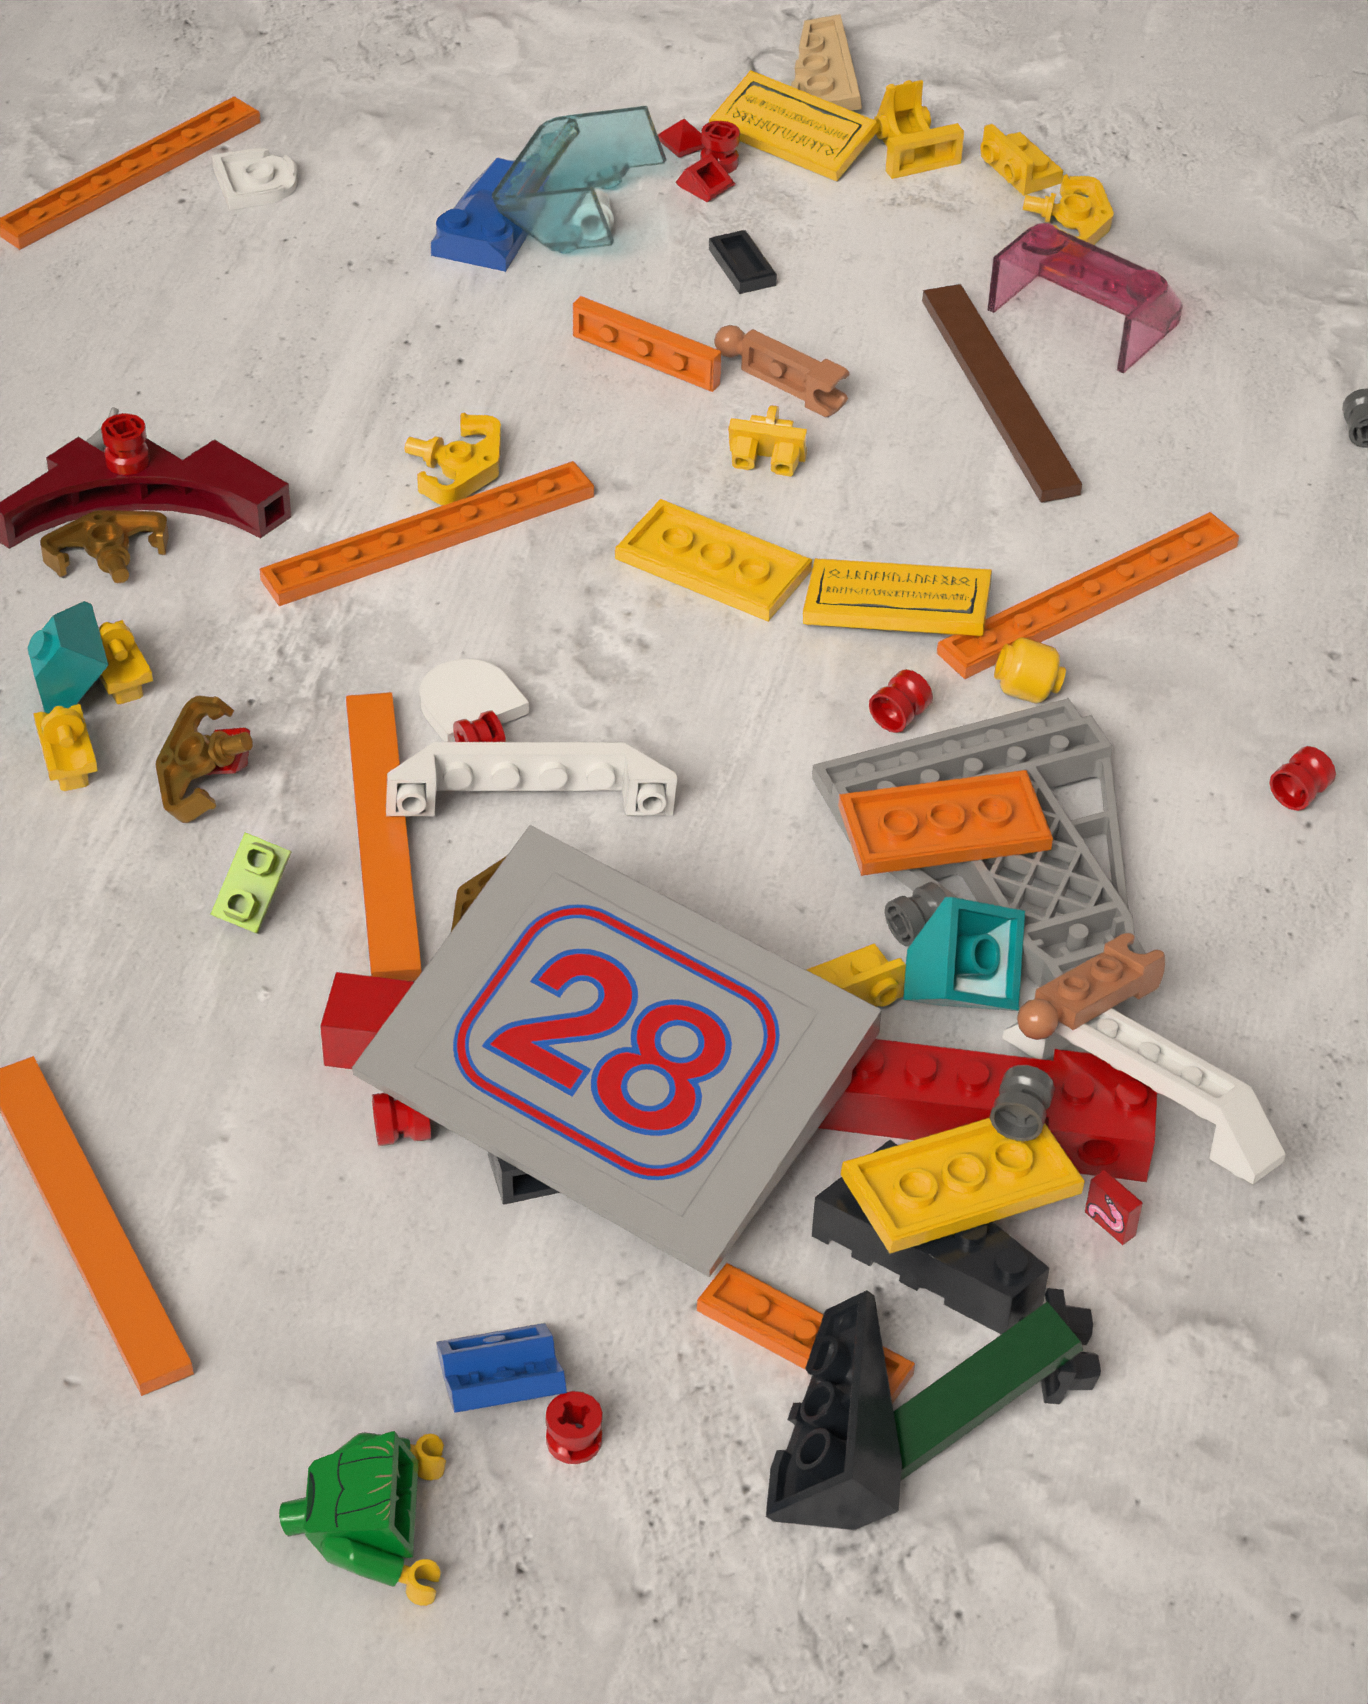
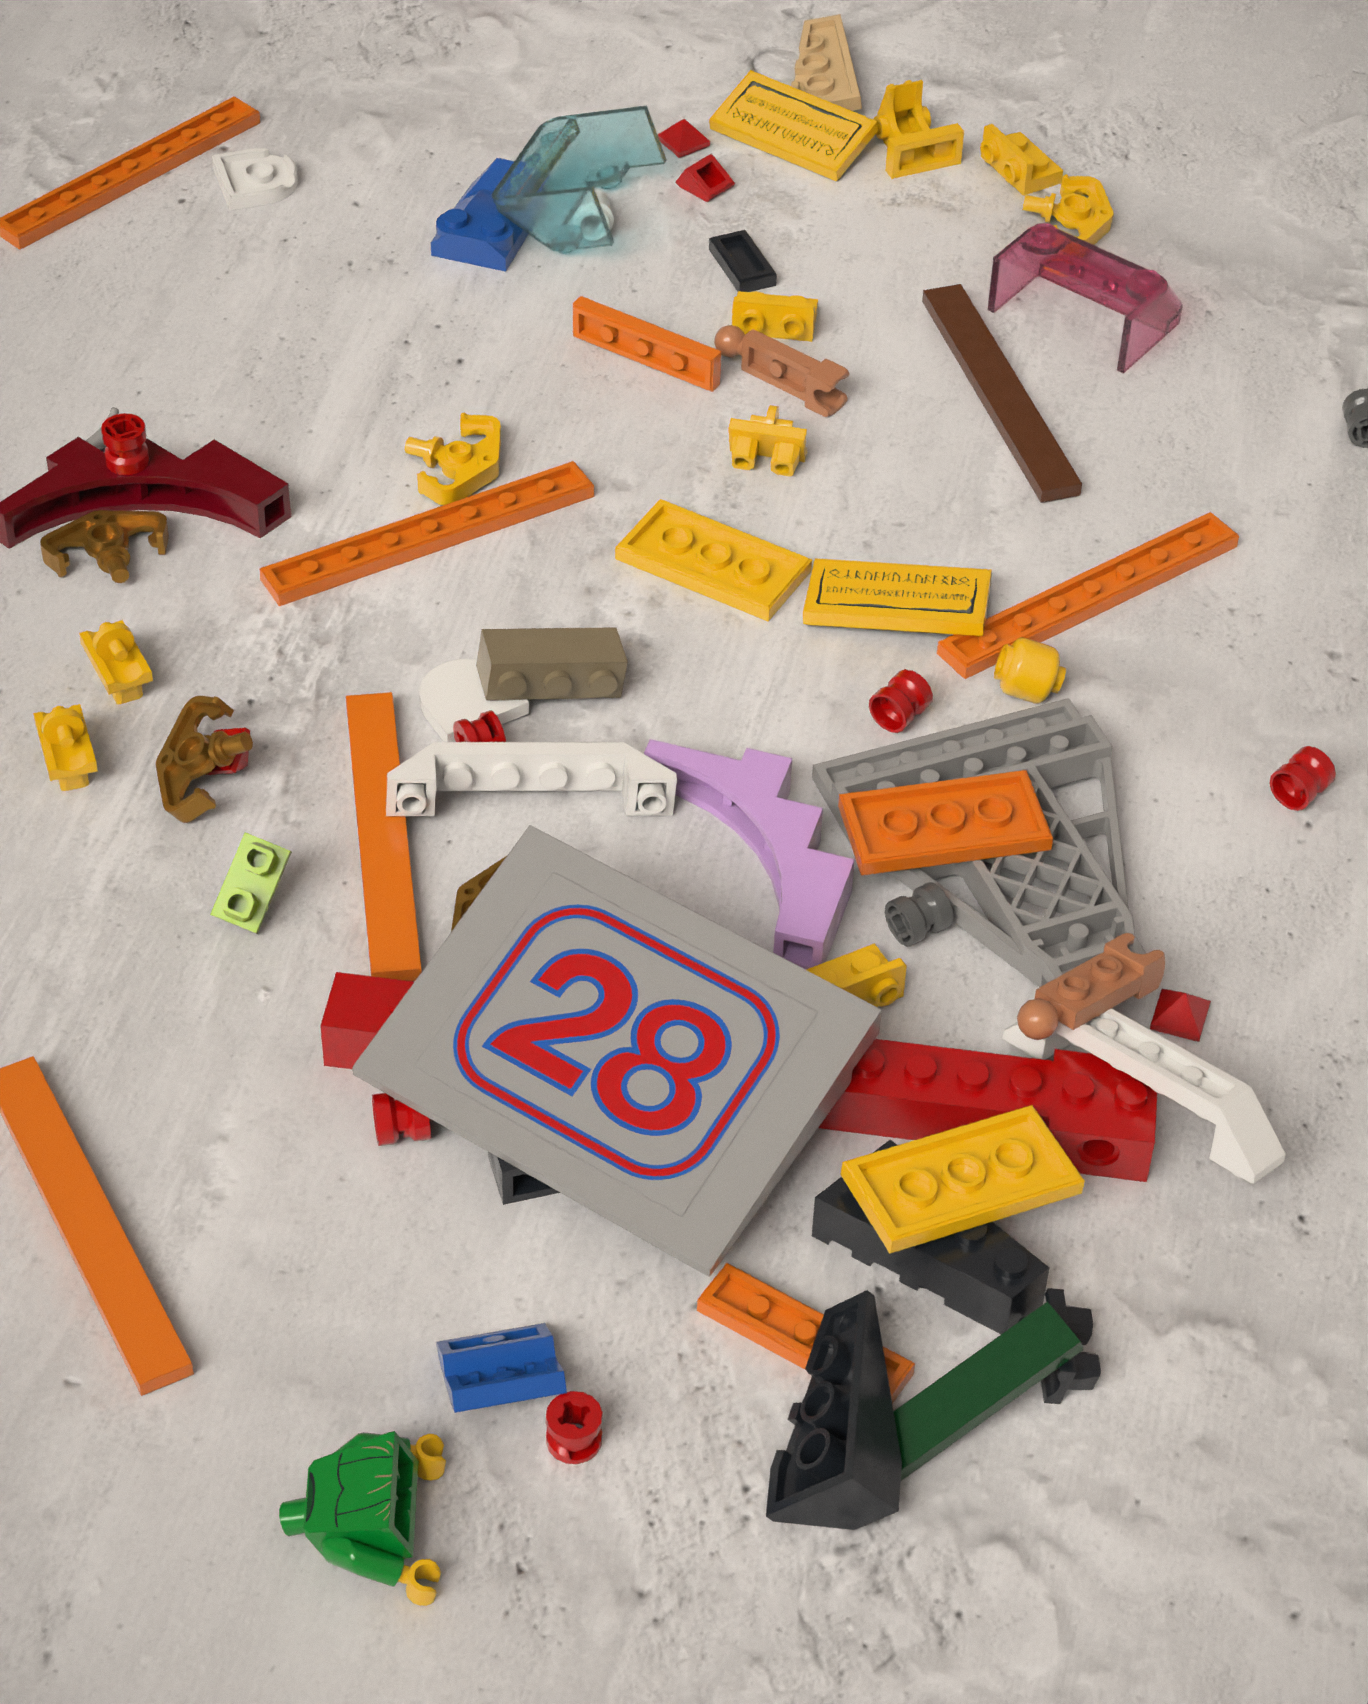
(67, 656): teal slope -> none
(551, 663): none -> dark tan brick
(721, 140): red wheel -> none
(775, 315): none -> yellow bracket
(783, 833): none -> lavender arch
(967, 957): teal slope -> none
(1022, 1103): dark grey wheel -> none
(1113, 1207): red tile -> none
(1180, 1014): none -> red slope

